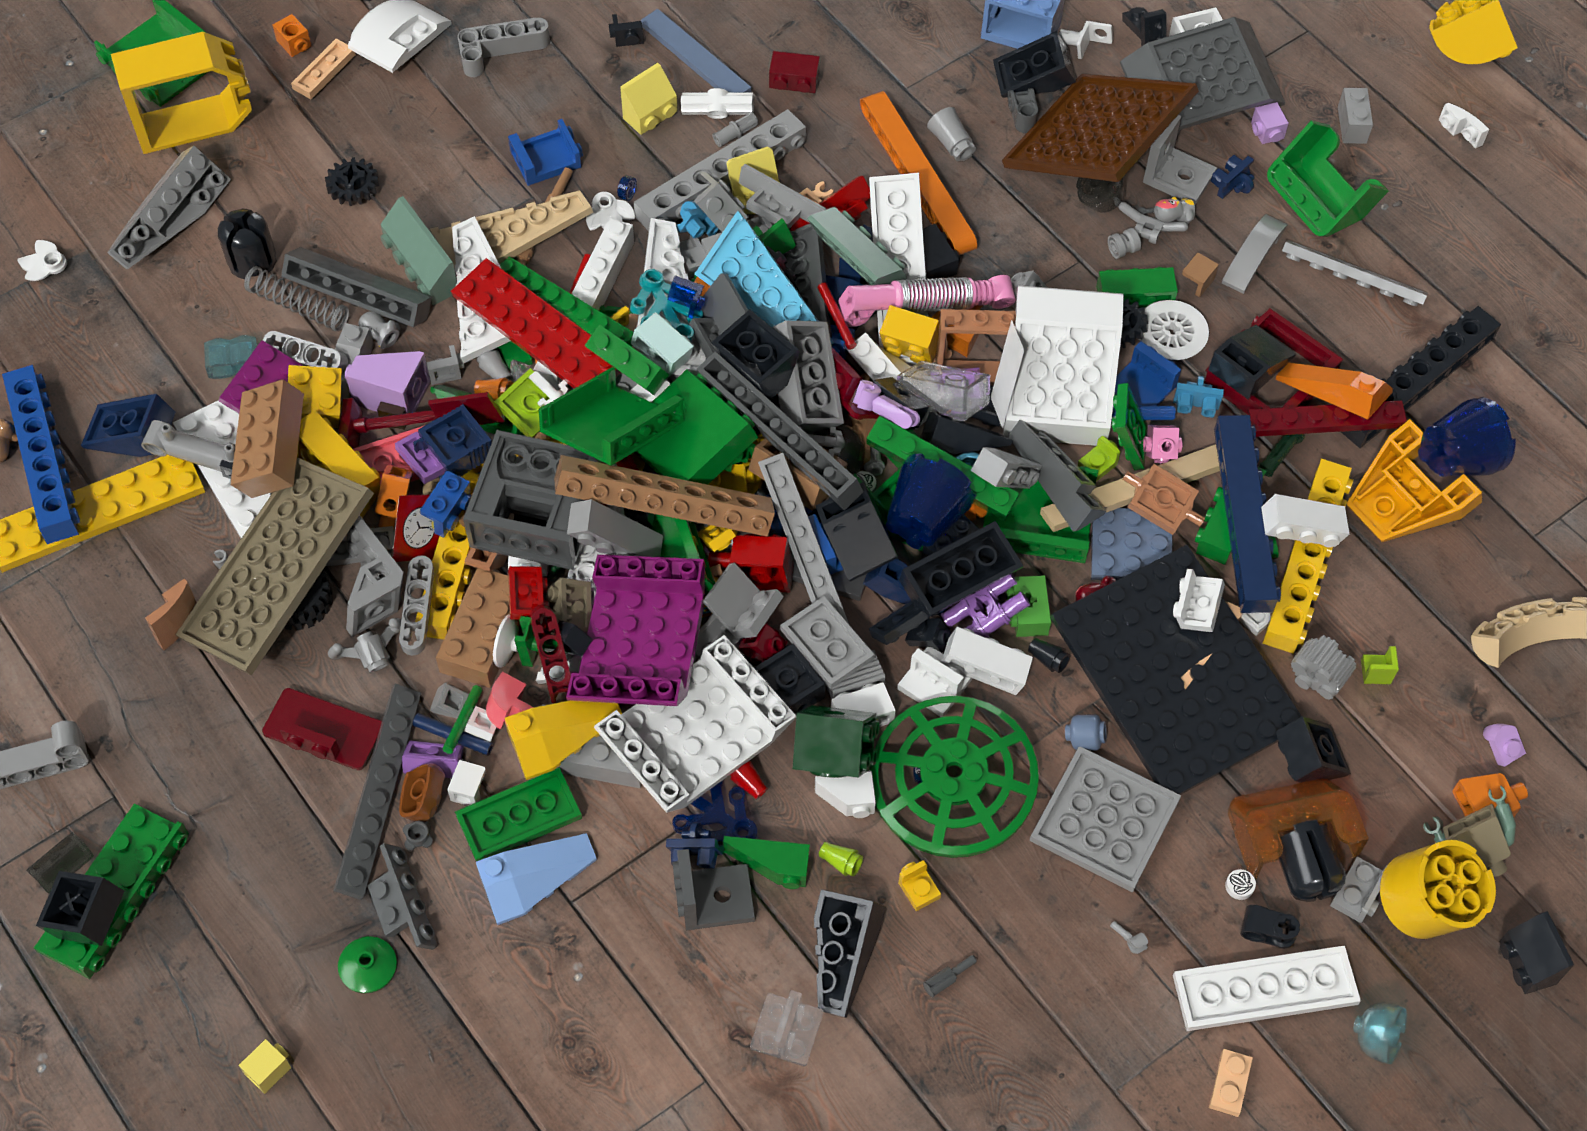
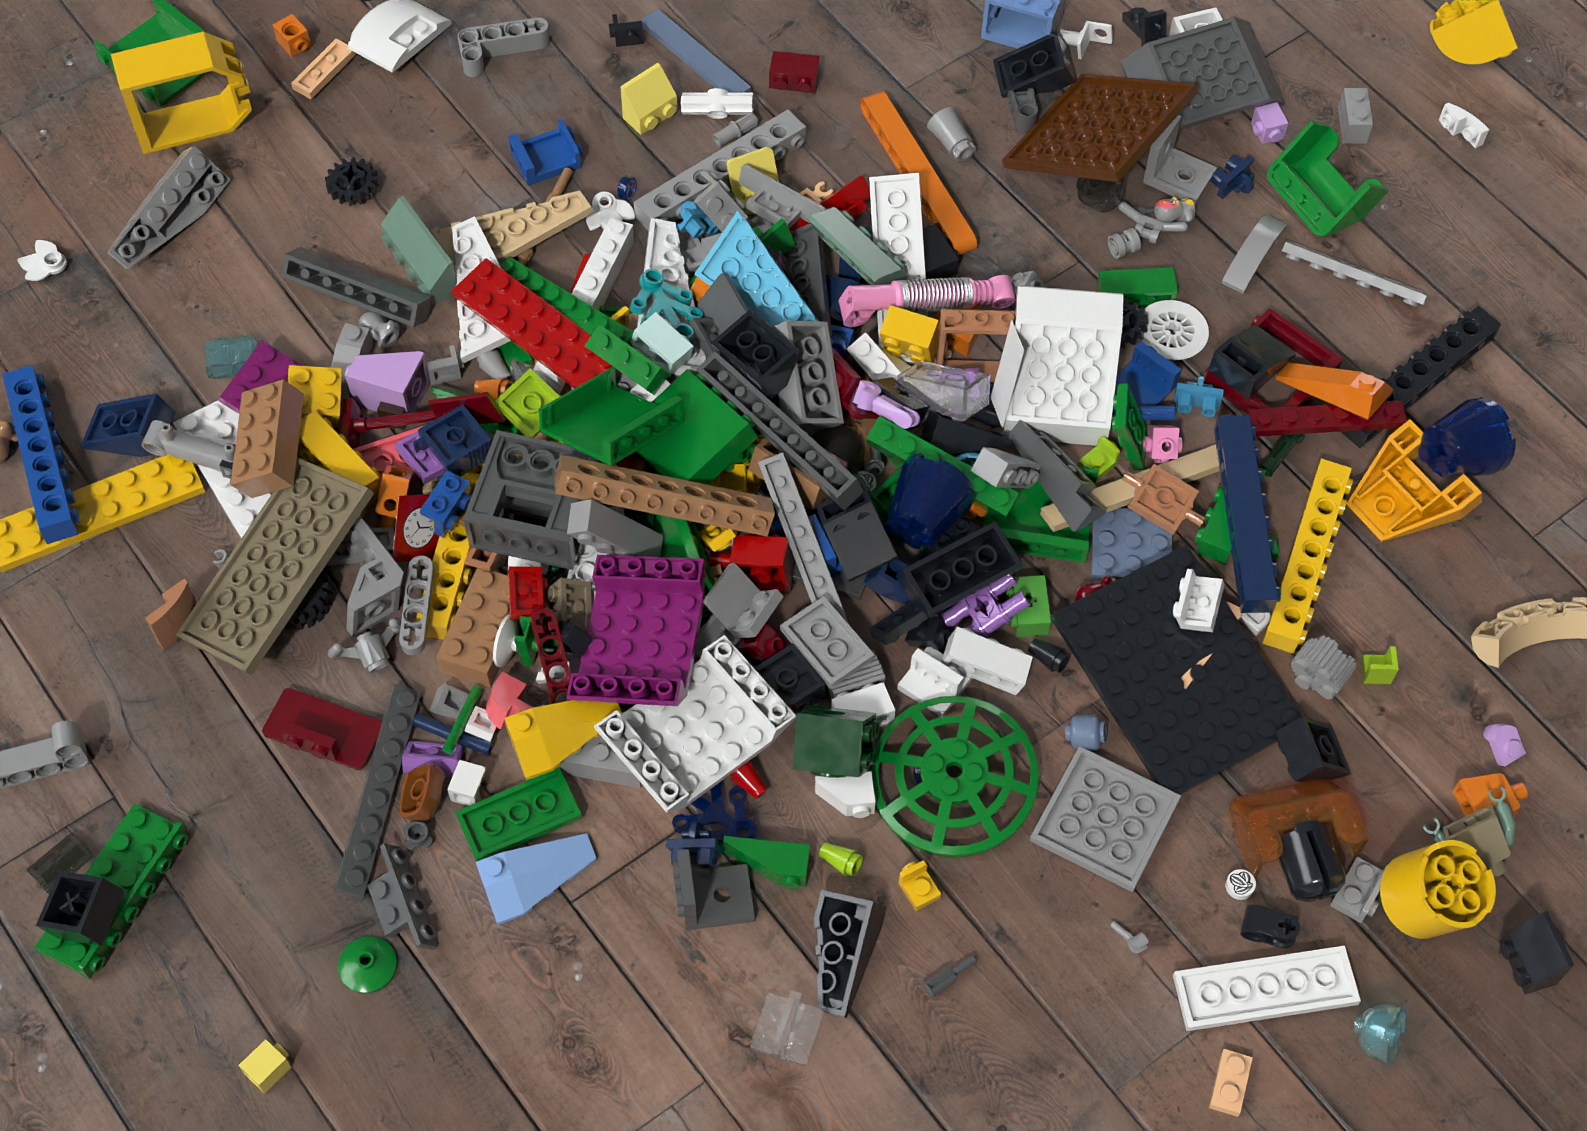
(246, 242): black cylinder -> none
(305, 351): light grey beam -> none
(335, 313): light grey piece -> none
(547, 388): white piece -> none
(687, 294): clear blue bracket -> none
(835, 442): light grey piece -> none
(837, 316): red bar -> none
(1201, 271): medium nougat panel -> none
(1305, 520): white brick -> none

